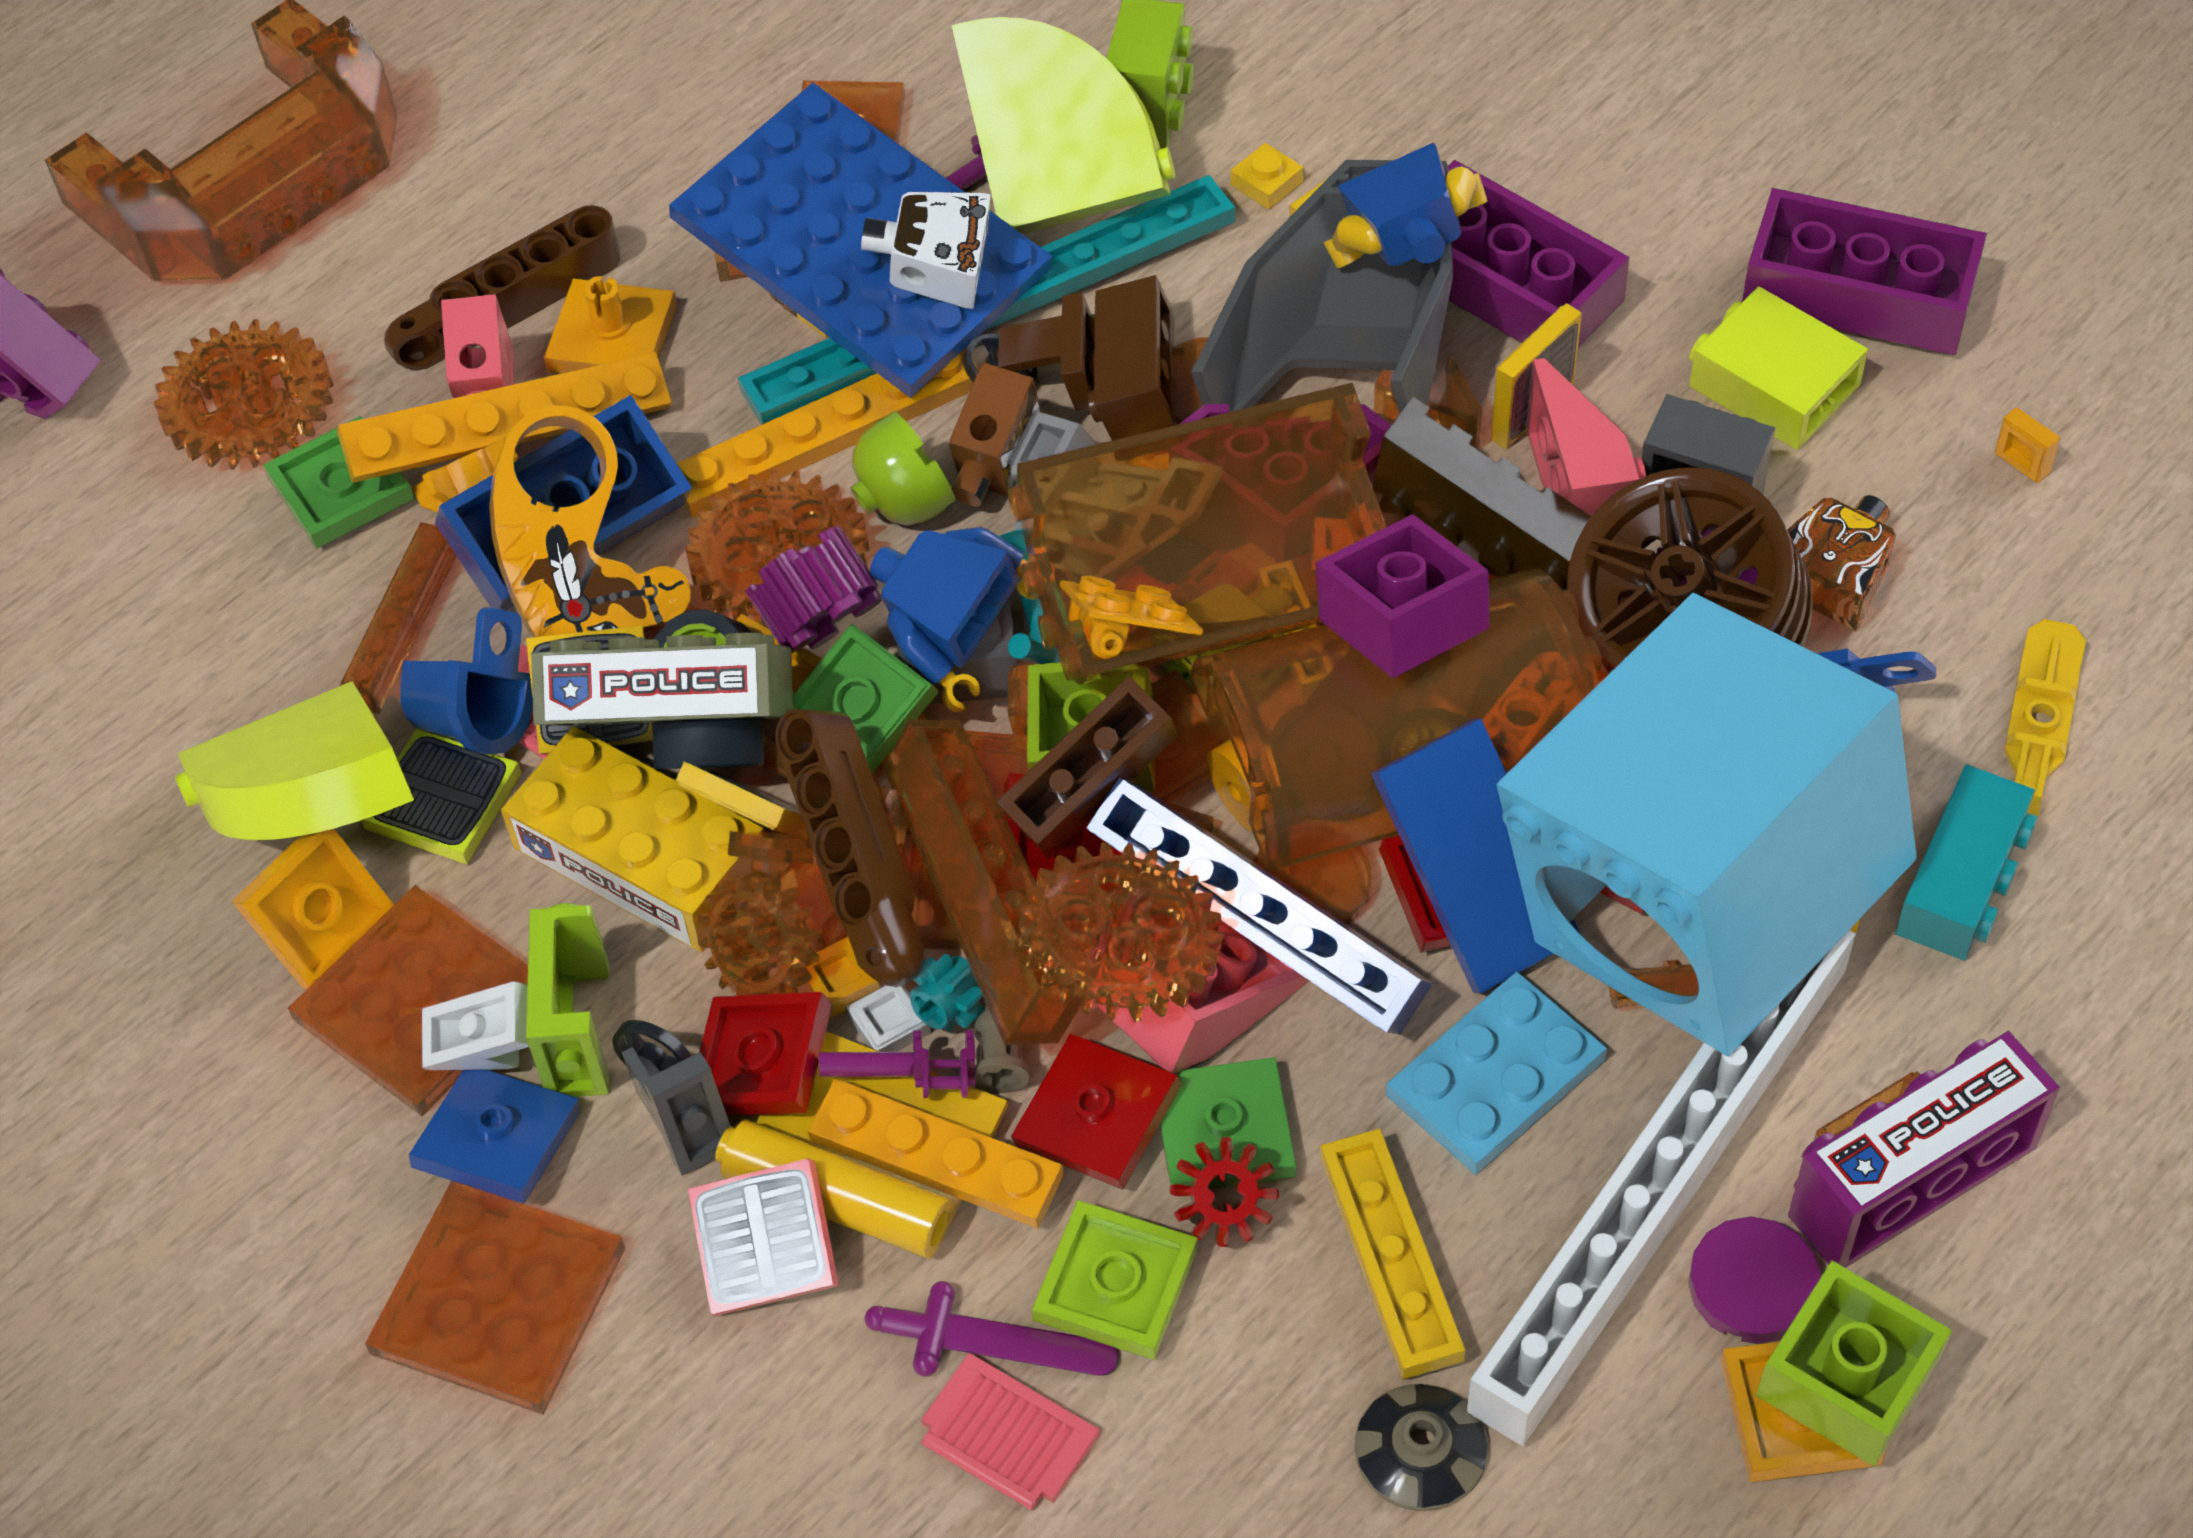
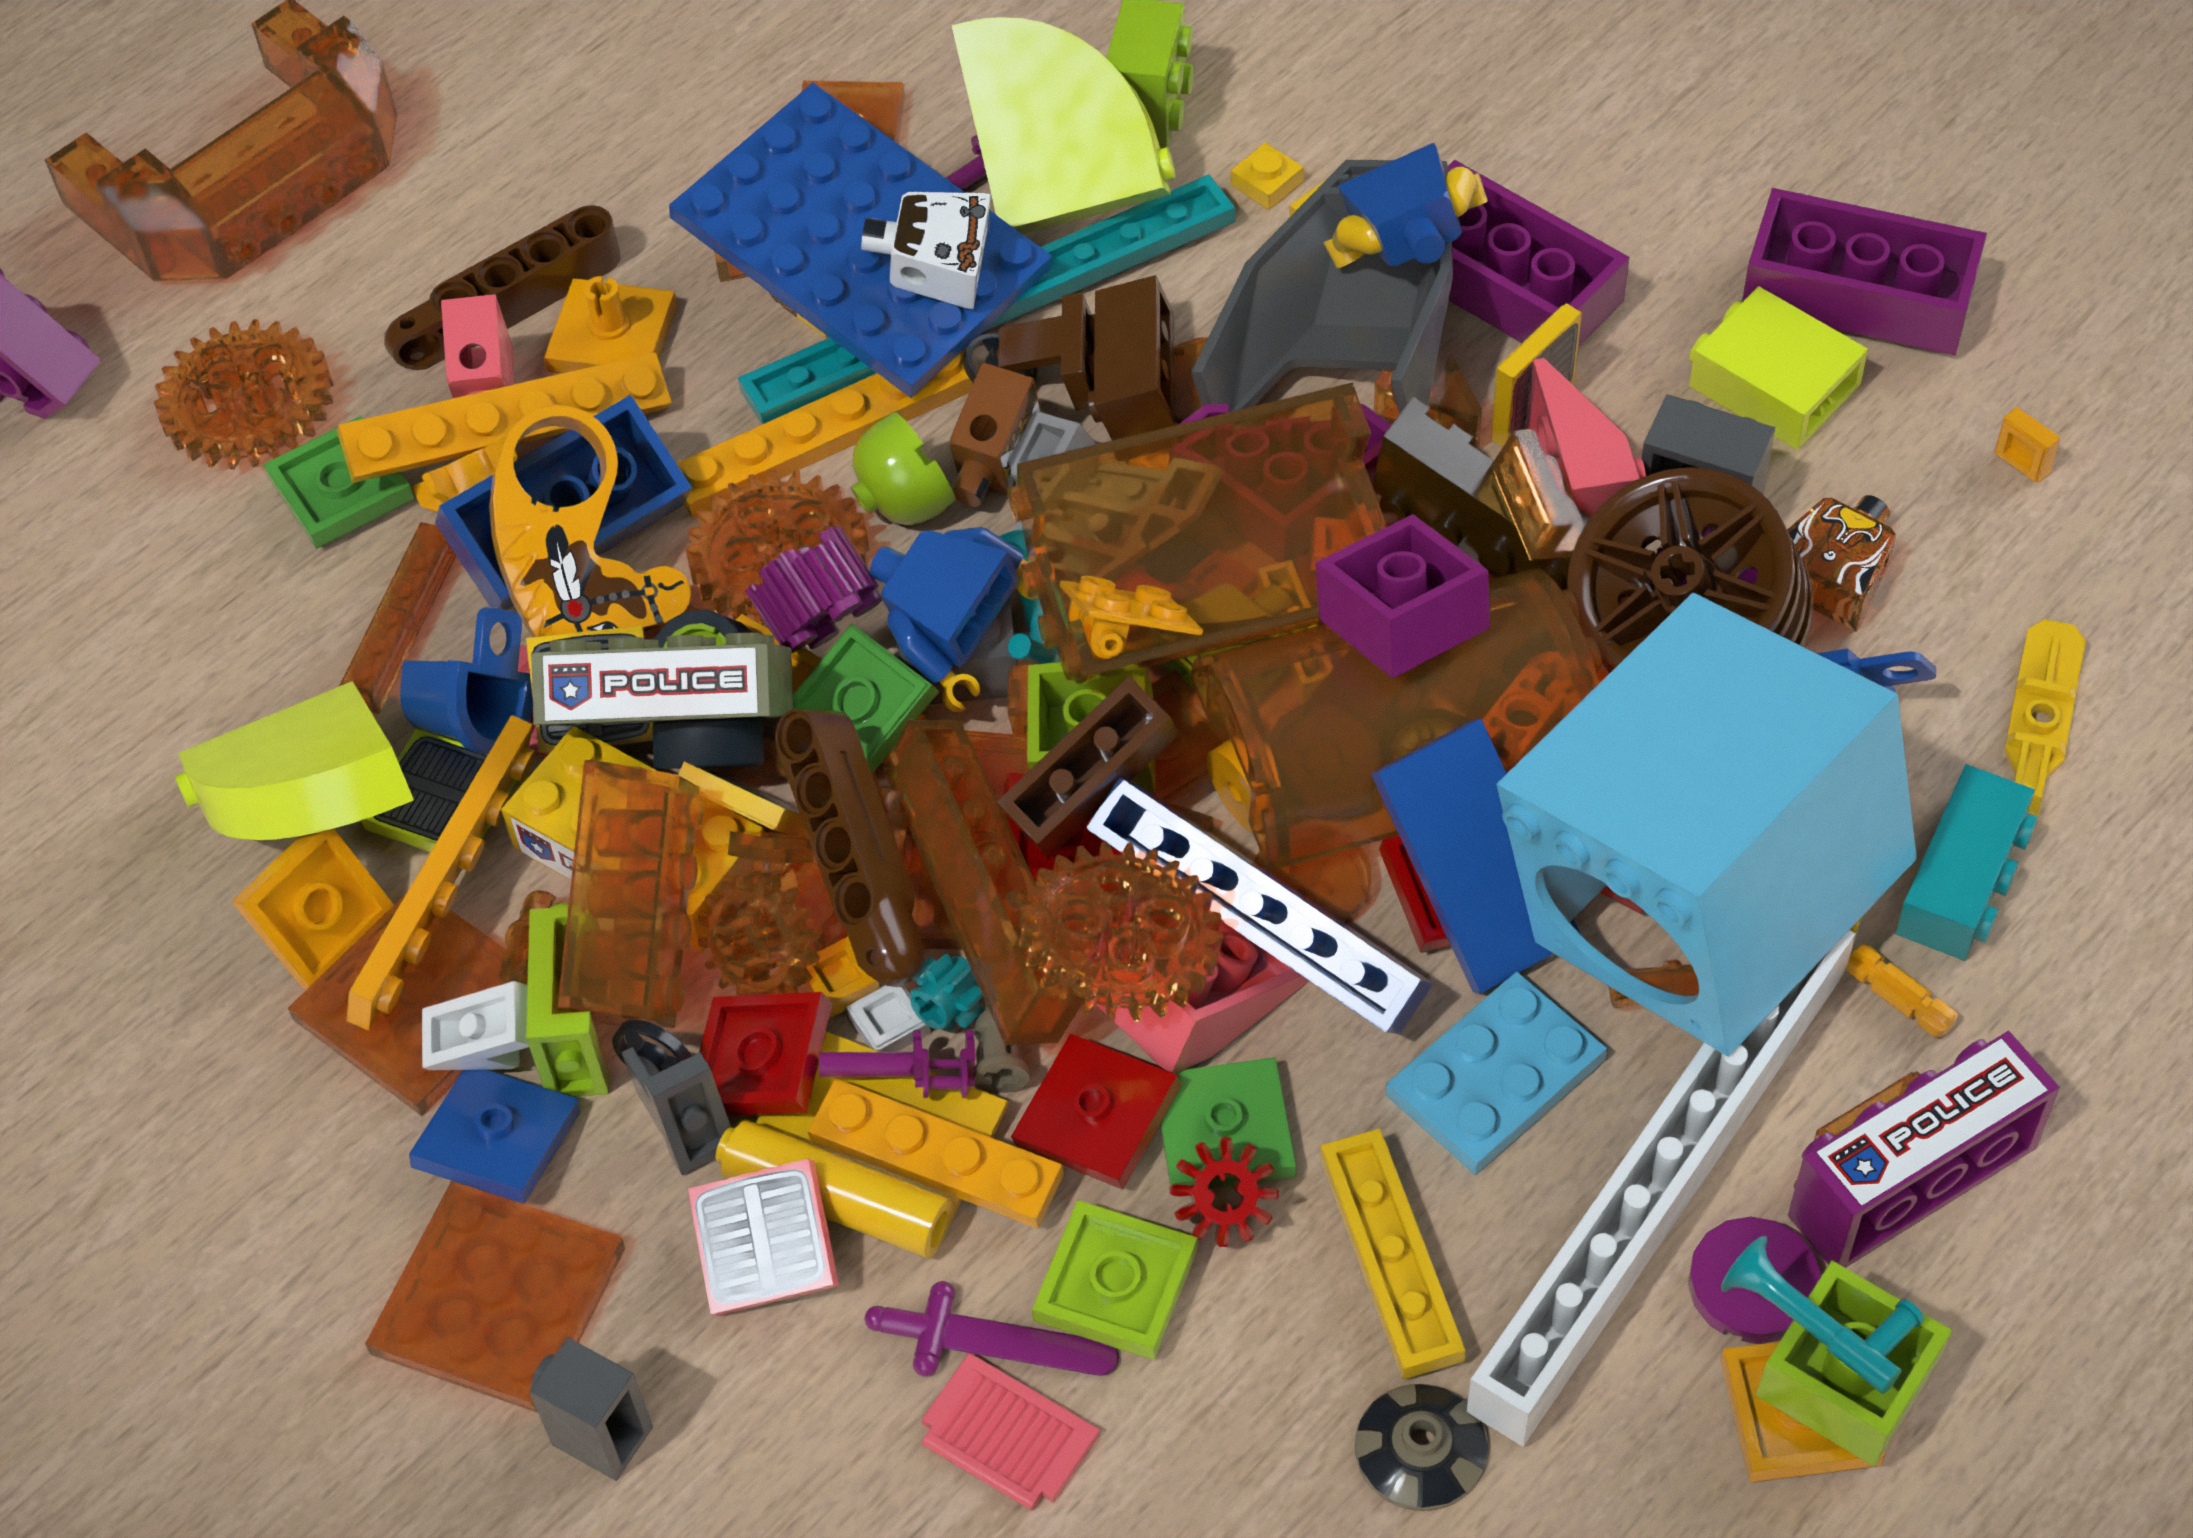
(434, 887): none -> light orange plate
(517, 939): none -> clear orange axle
(590, 1407): none -> dark grey brick
(630, 895): none -> clear orange slope
(1537, 497): none -> clear orange panel
(1865, 1357): none -> teal piece
(1901, 991): none -> light orange axle

